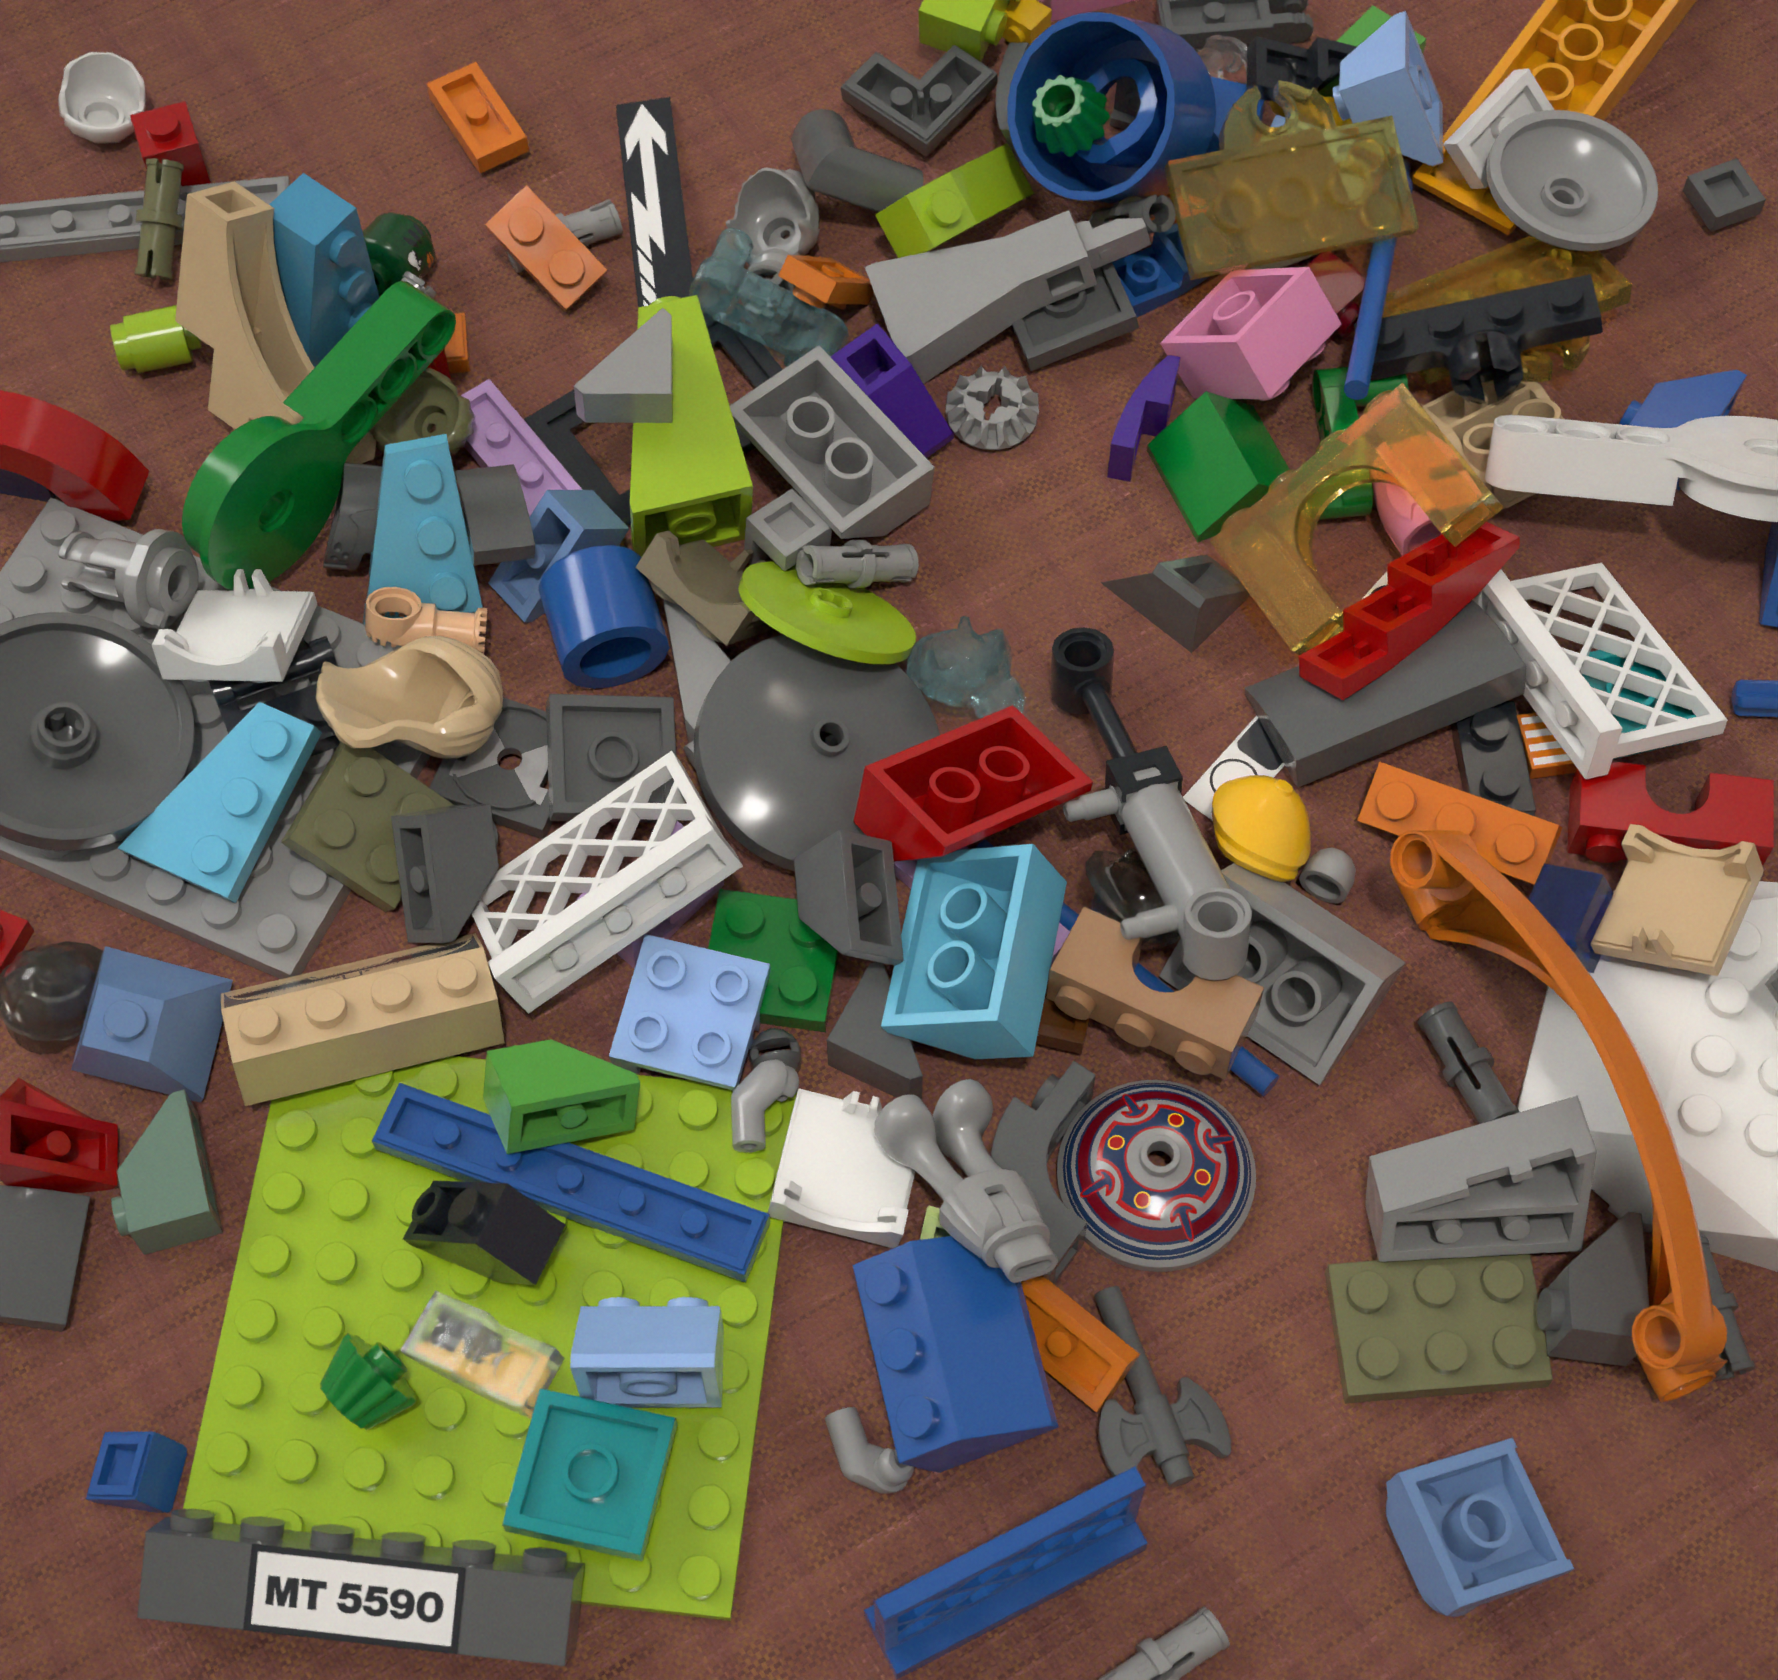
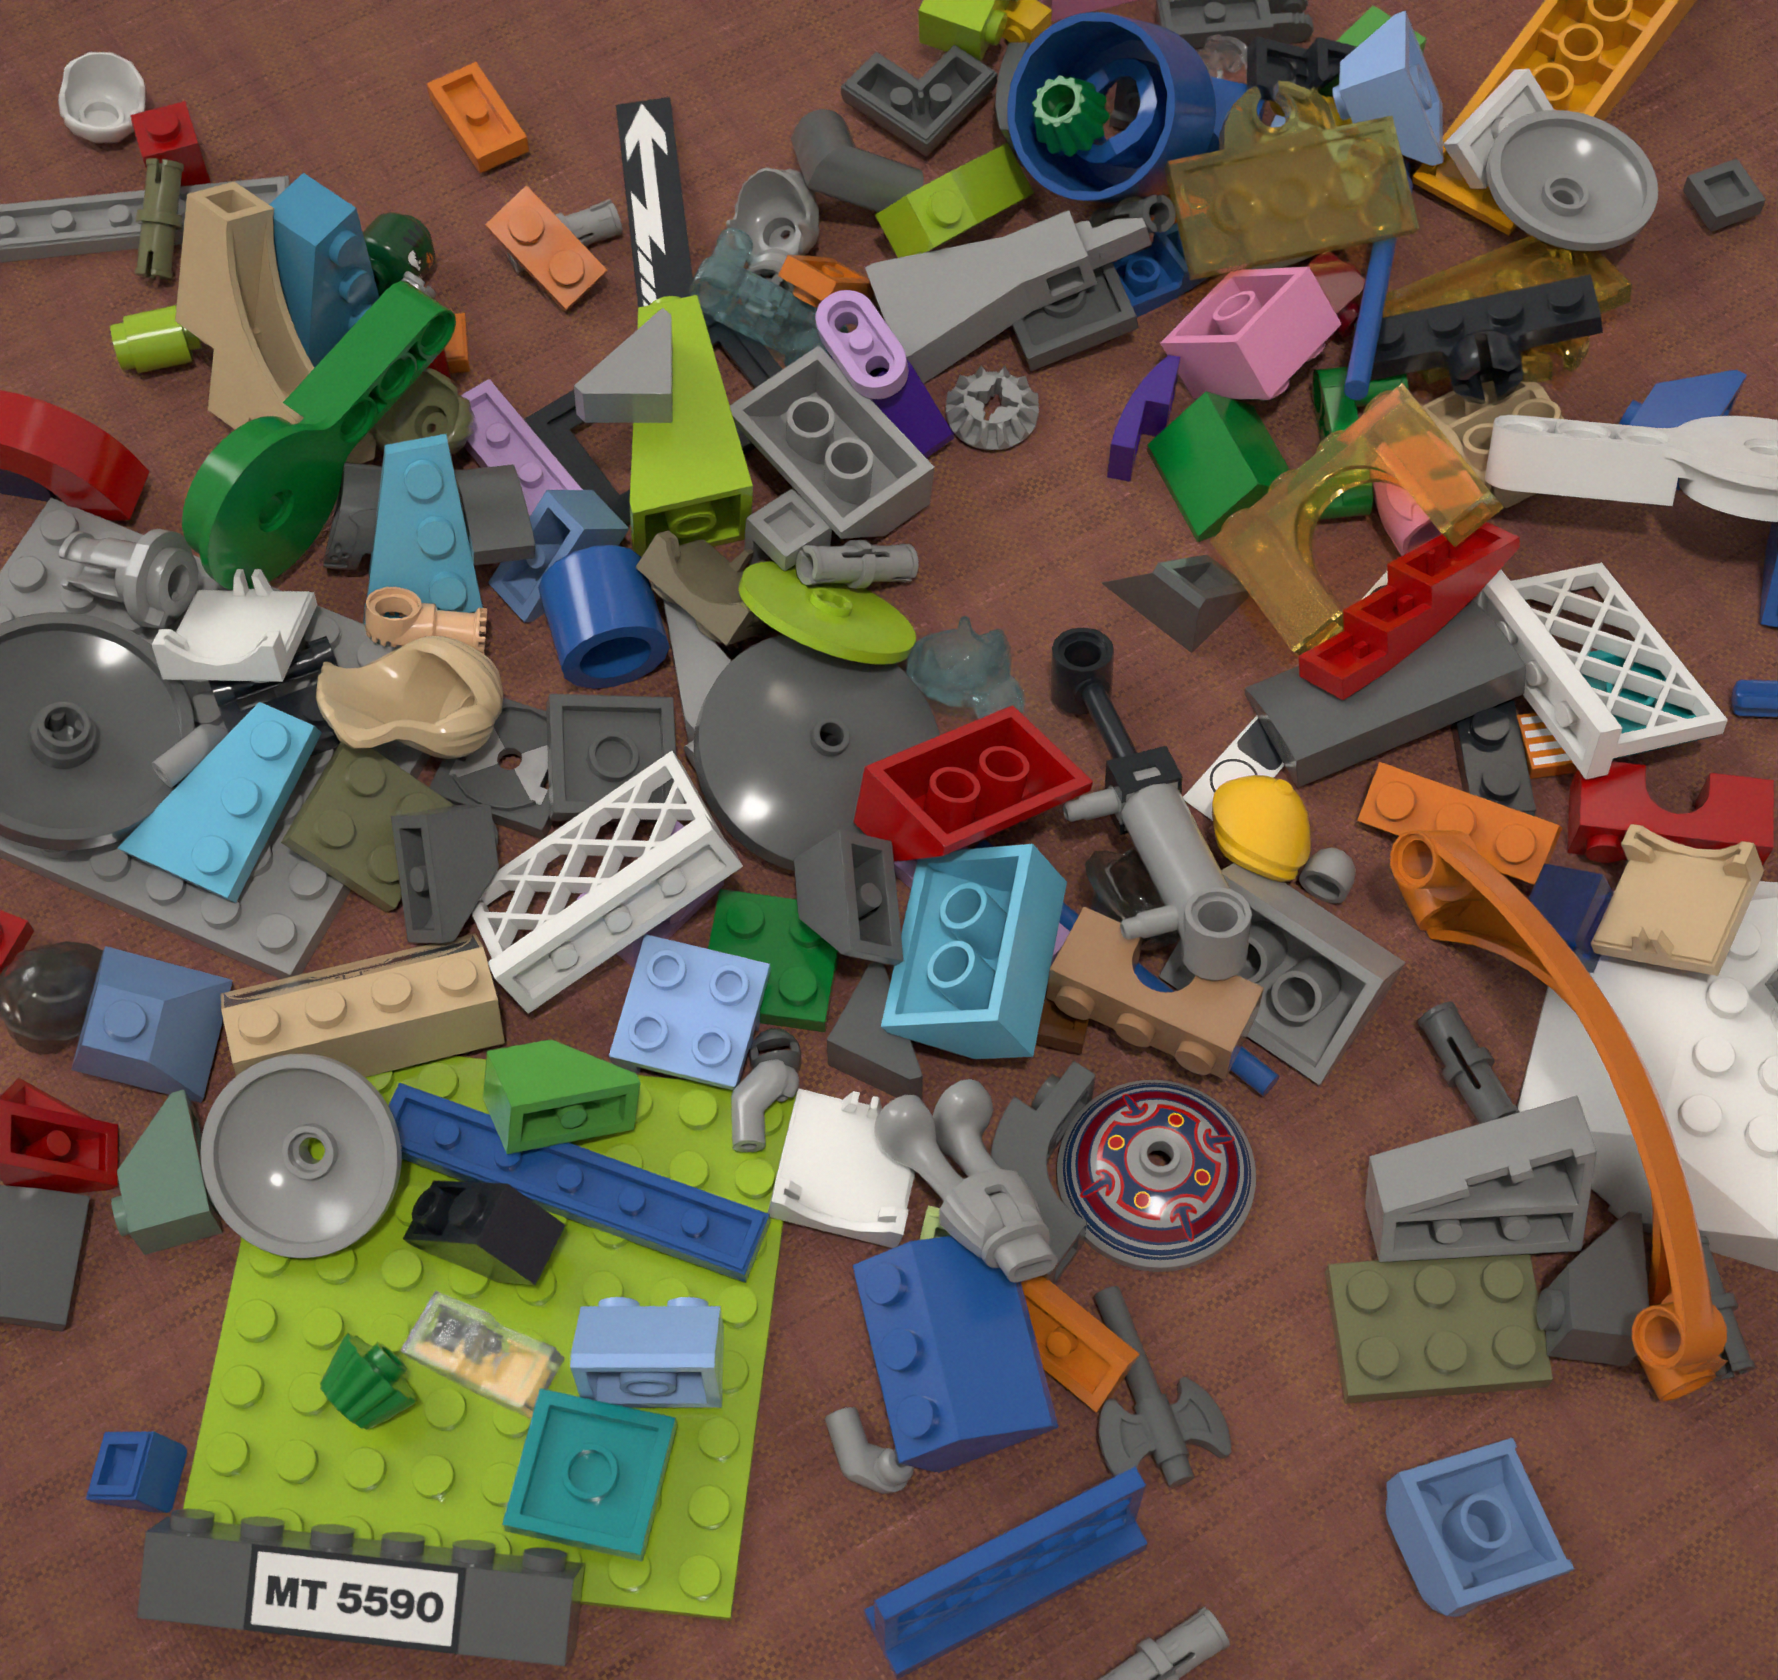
(187, 753): none -> light grey arm
(261, 1163): none -> light grey dish
(864, 348): none -> lavender plate

